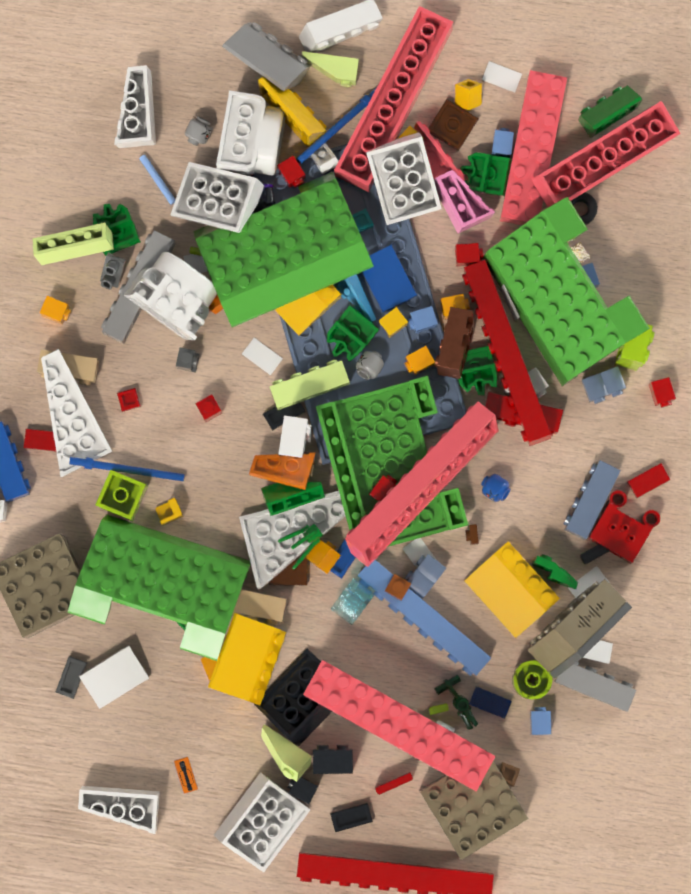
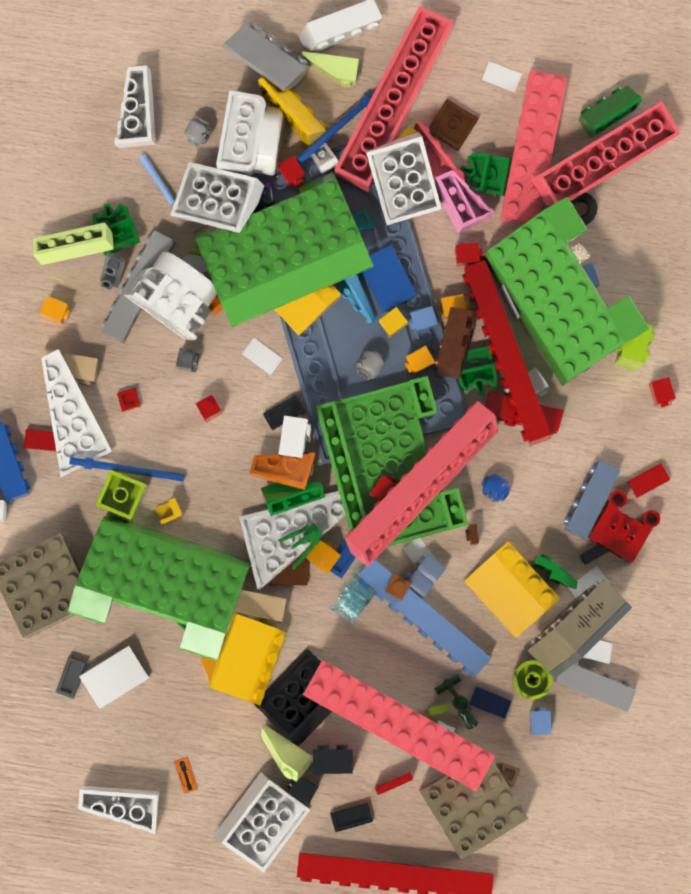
(309, 385): yellowish green brick -> none
(351, 333): green plate -> none
(468, 94): yellow panel -> none
(502, 143): medium blue brick -> none
(604, 384): sand blue brick -> none

